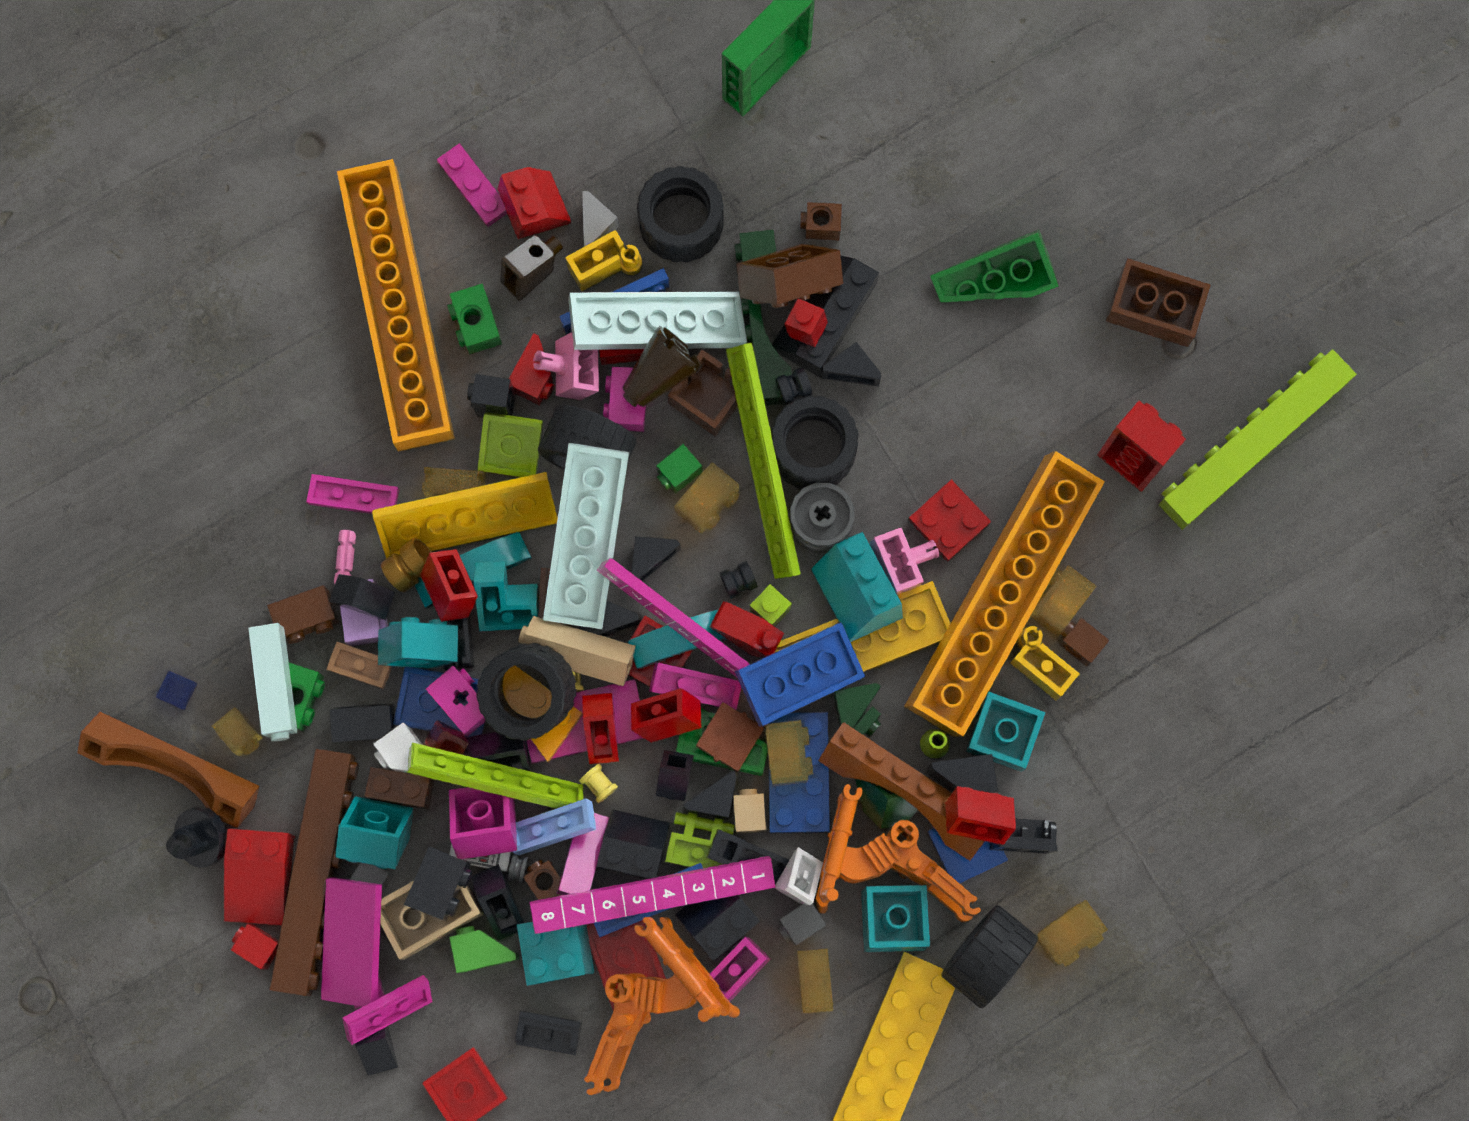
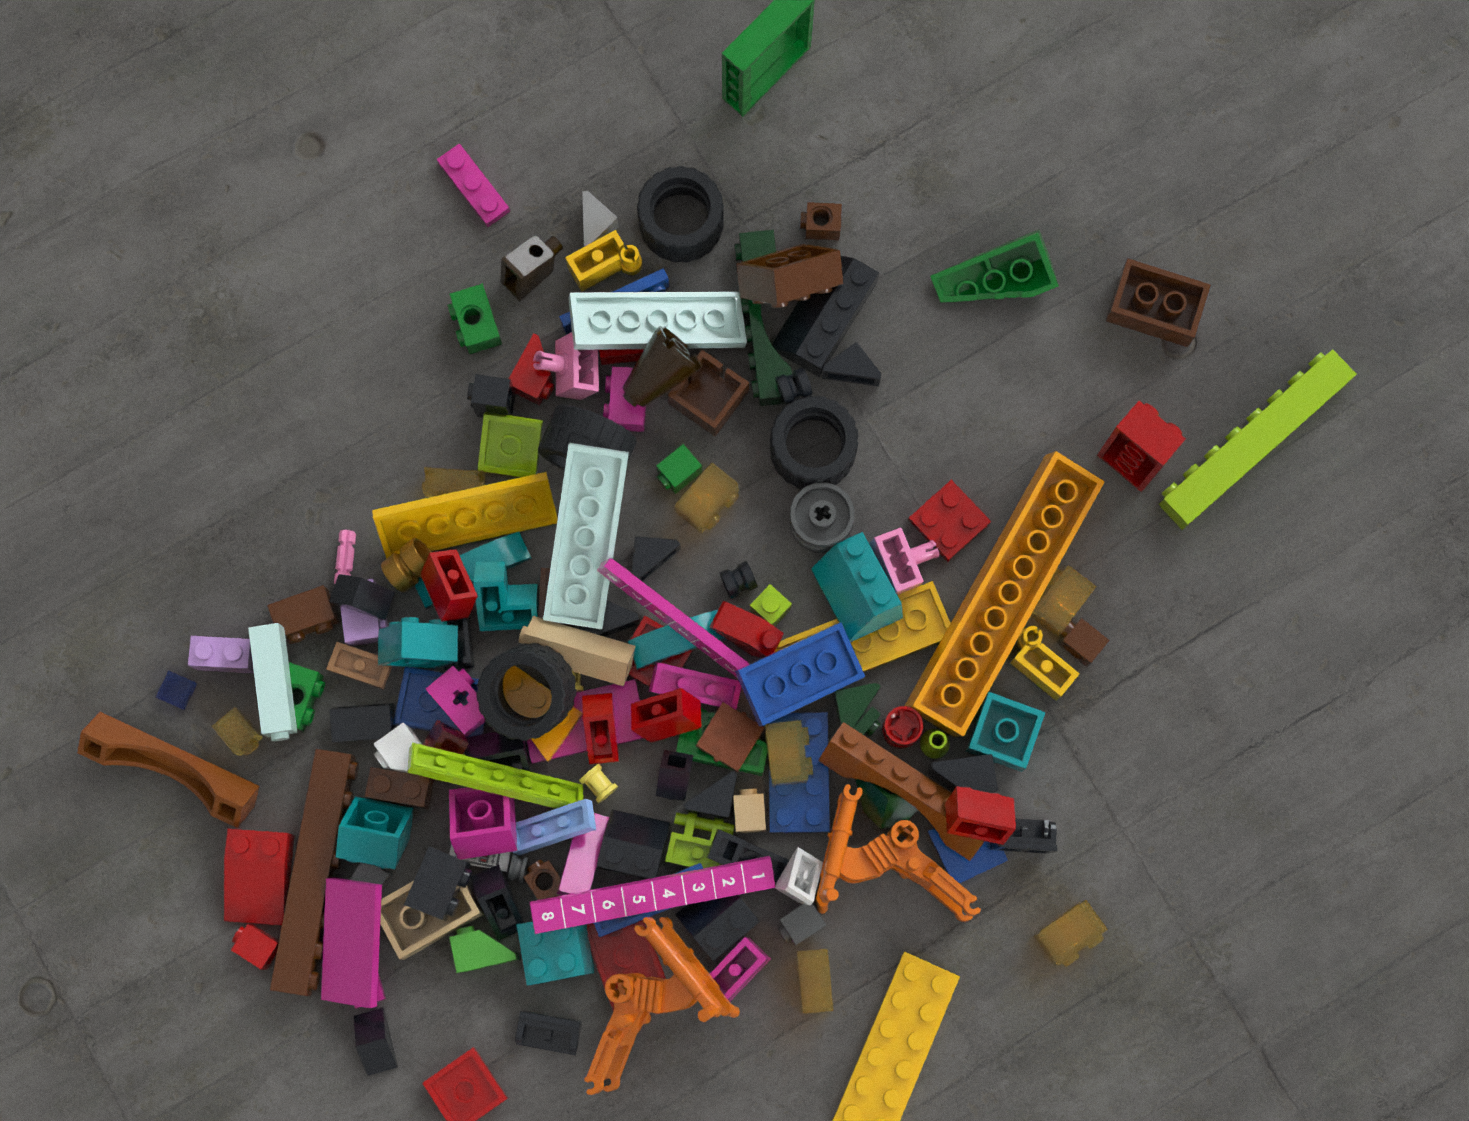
(198, 838): black tile -> none
(220, 654): none -> lavender brick
(350, 494): dark pink plate -> none
(387, 1009): dark pink tile -> none
(395, 305): light orange brick -> none
(532, 201): red slope -> none
(763, 461): lime tile -> none
(806, 322): red brick -> none
(895, 918): teal brick -> none
(902, 727): none -> red wheel
(989, 956): black tyre -> none

